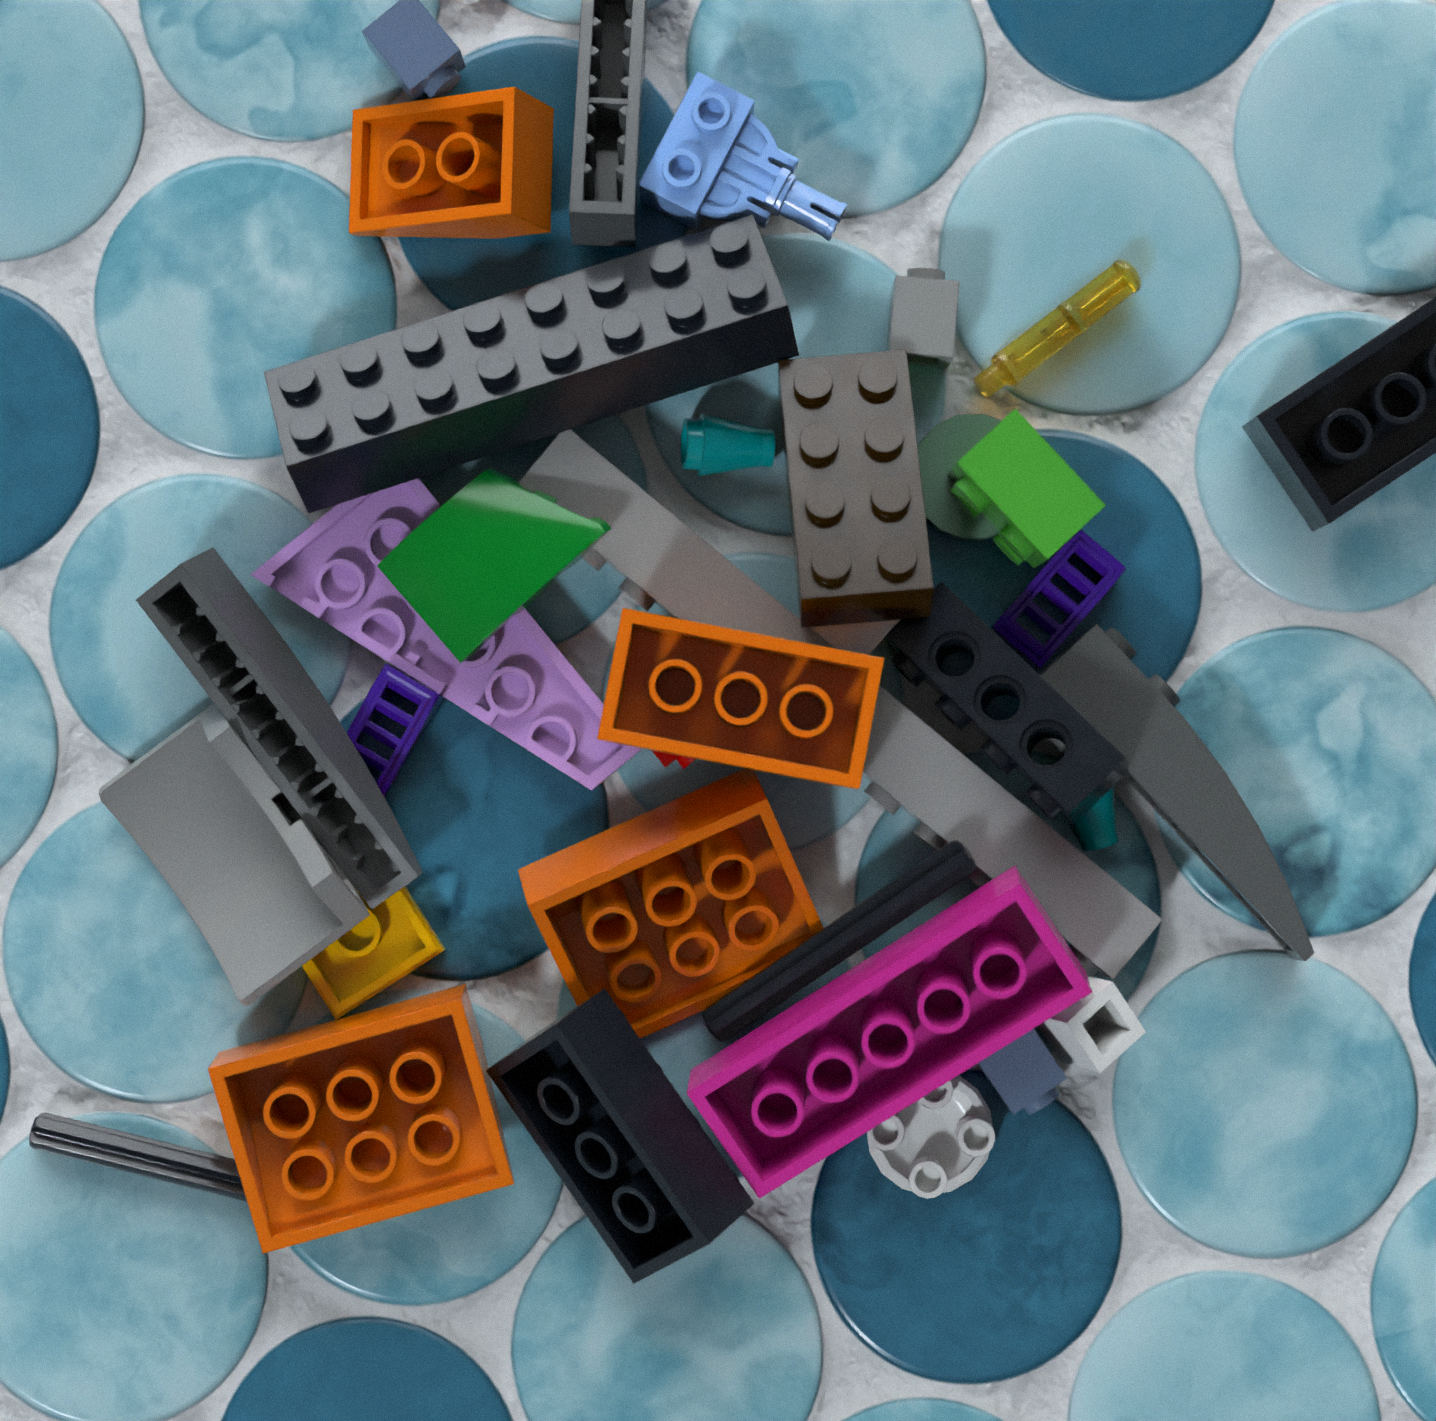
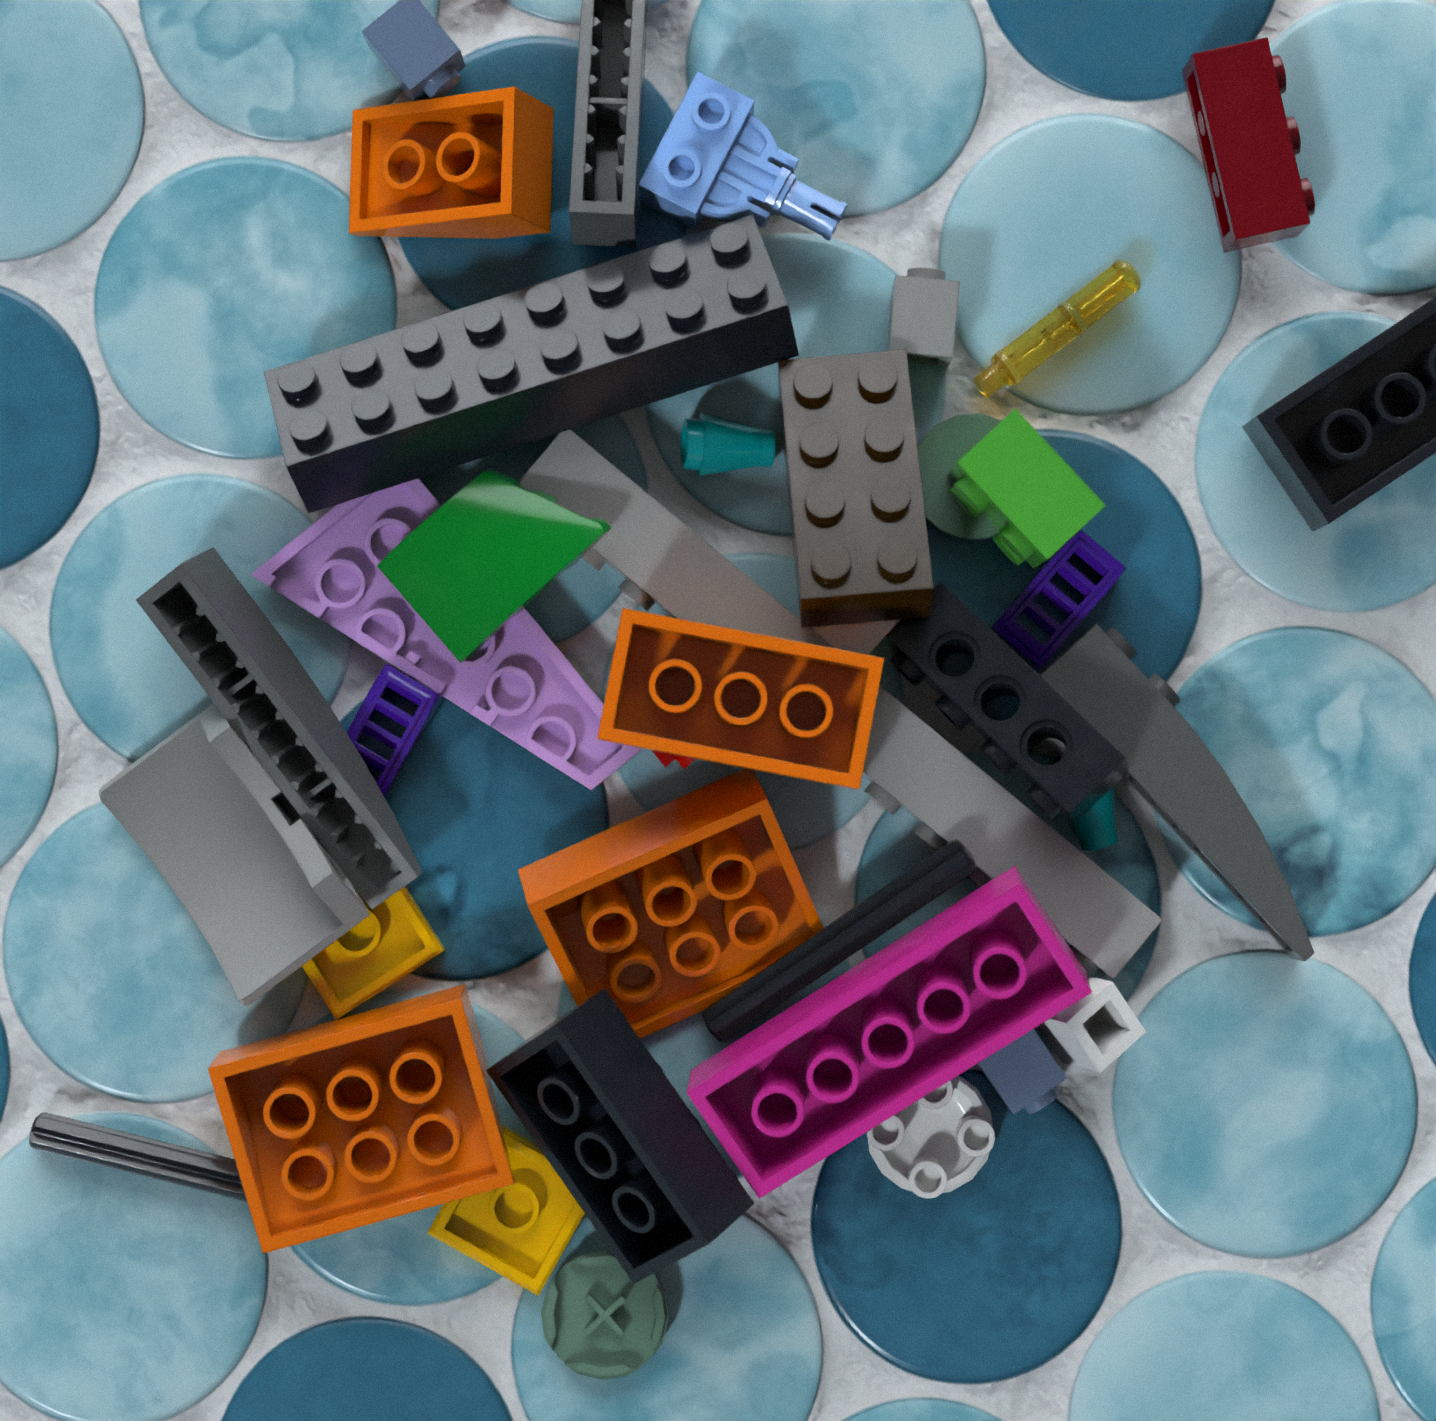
(518, 1226): none -> yellow tile
(601, 1318): none -> sand green tile
(1248, 144): none -> dark red brick

